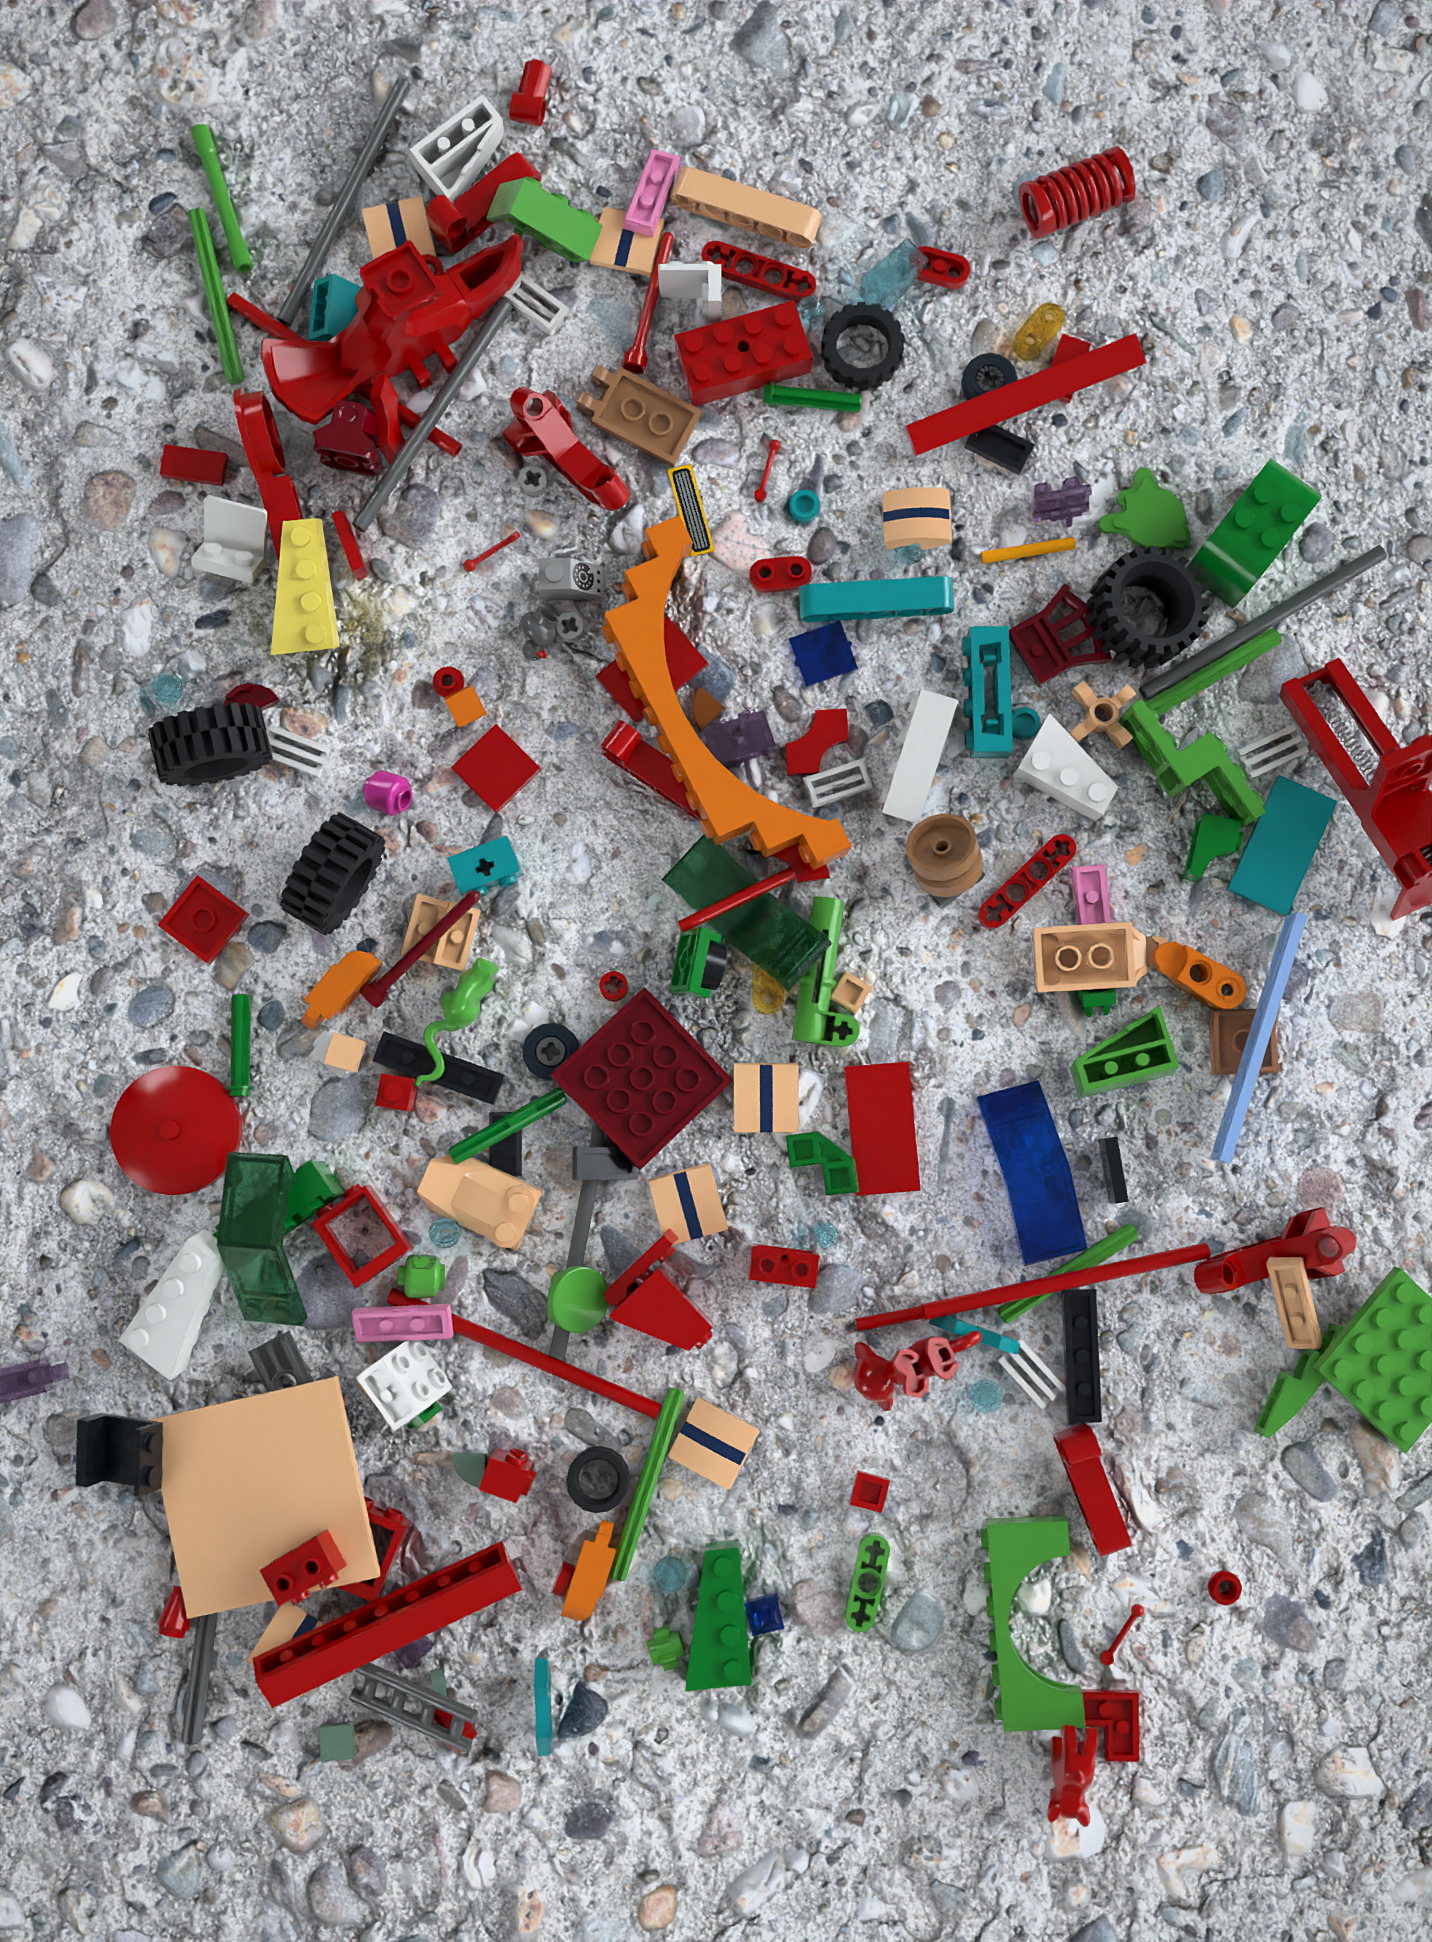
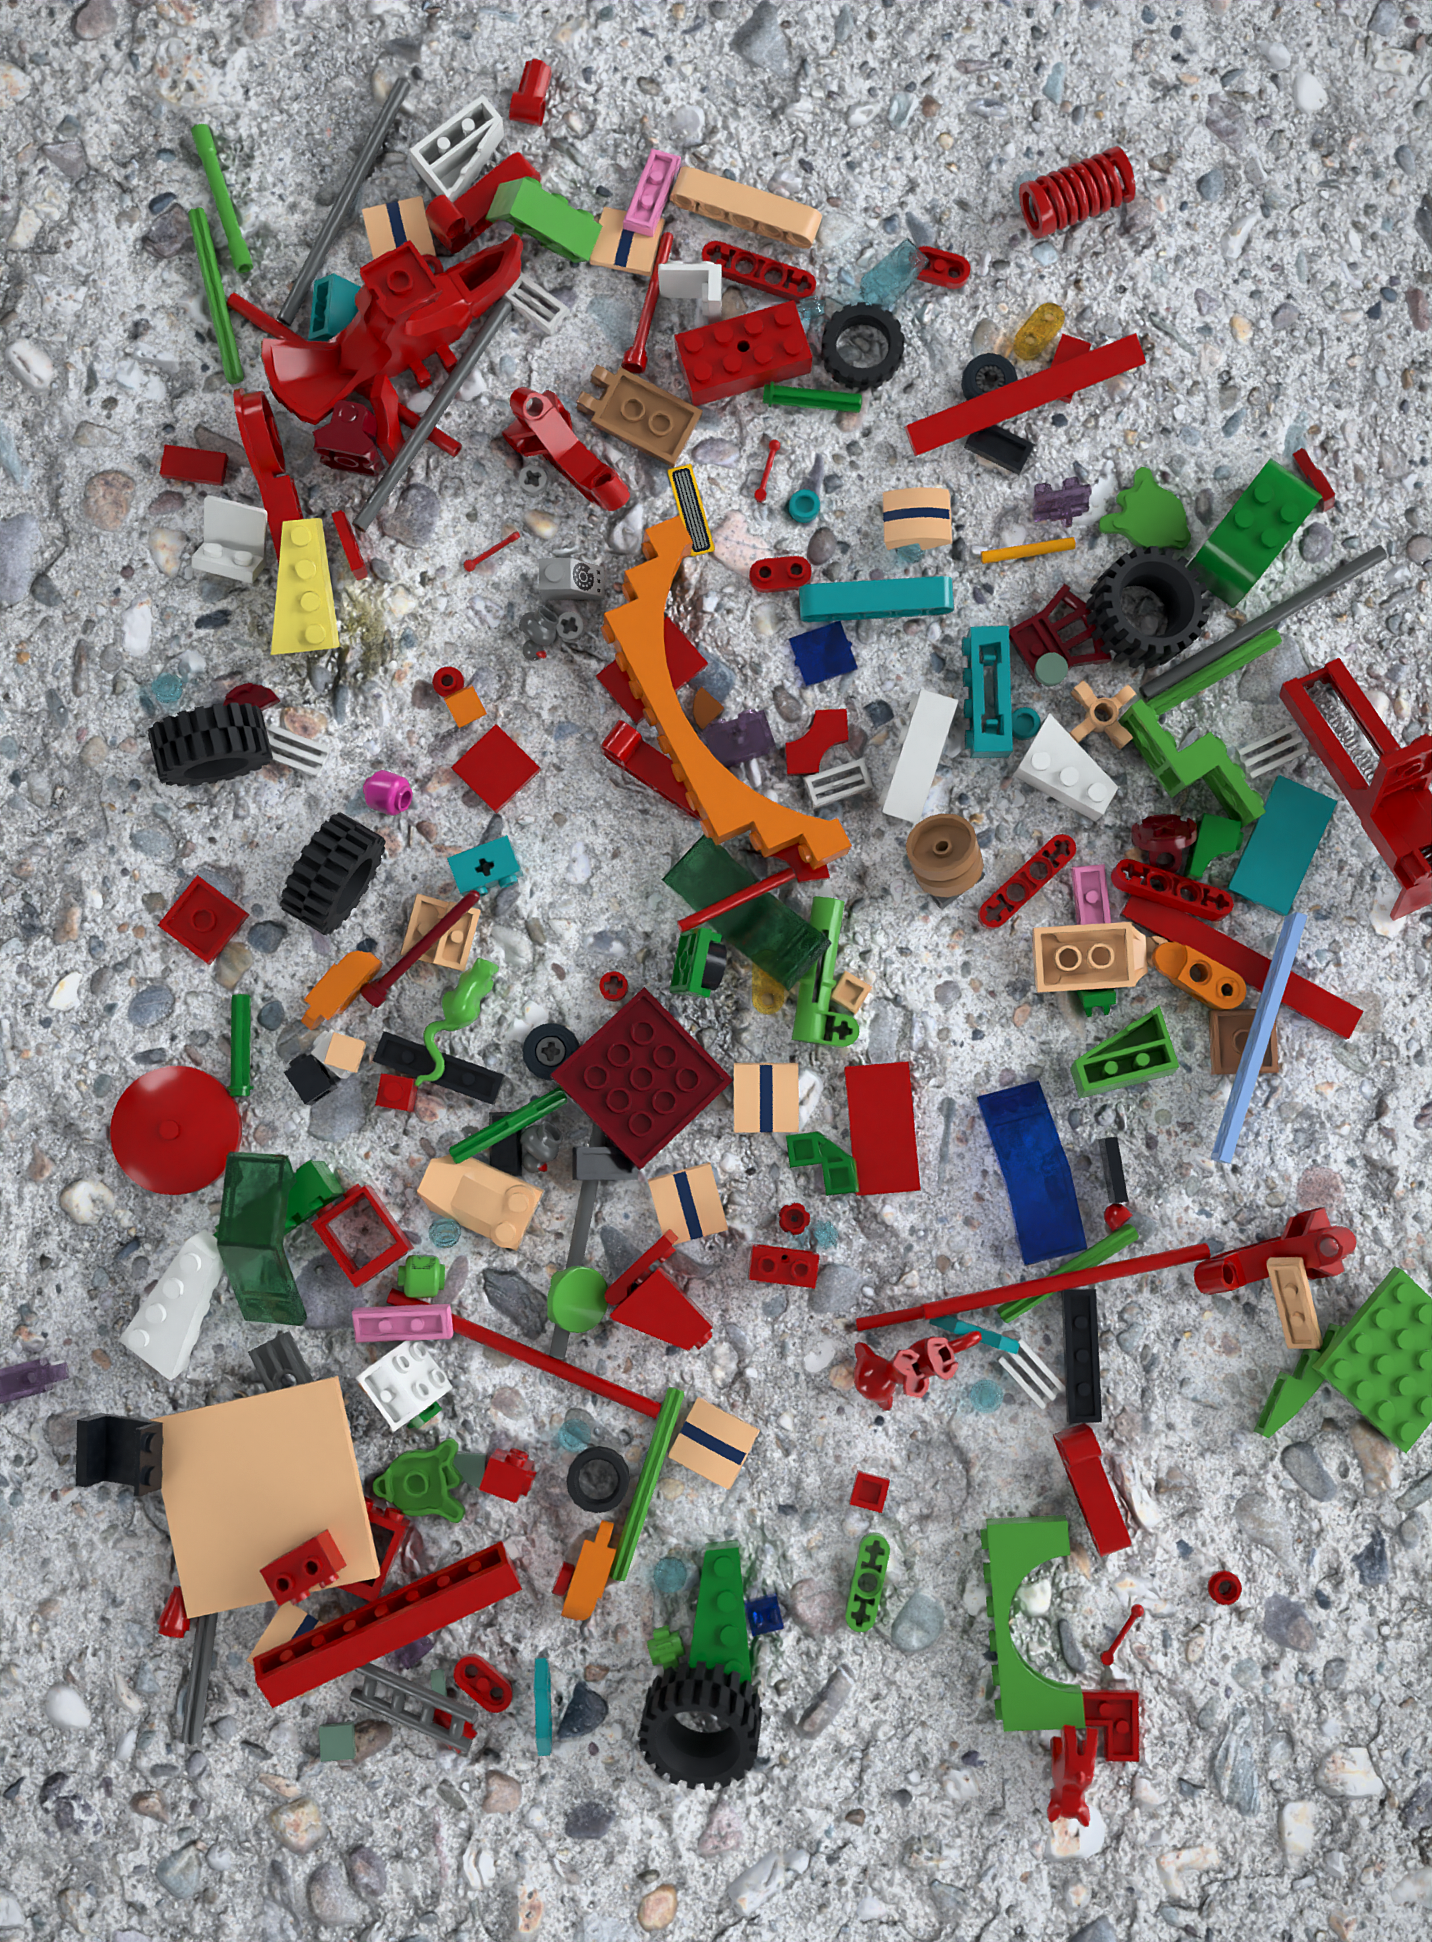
(310, 1078): none -> black brick
(422, 1482): none -> bright green tile
(480, 1685): none -> red plate
(542, 1144): none -> dark grey animal
(574, 1435): none -> clear light blue plate
(695, 1754): none -> black tyre
(787, 1212): none -> red plate
(1051, 669): none -> sand green tile
(1116, 1216): none -> red hinge
(1164, 834): none -> dark red tile
(1172, 885): none -> red beam
(1299, 994): none -> red tile
(1314, 478): none -> red tile

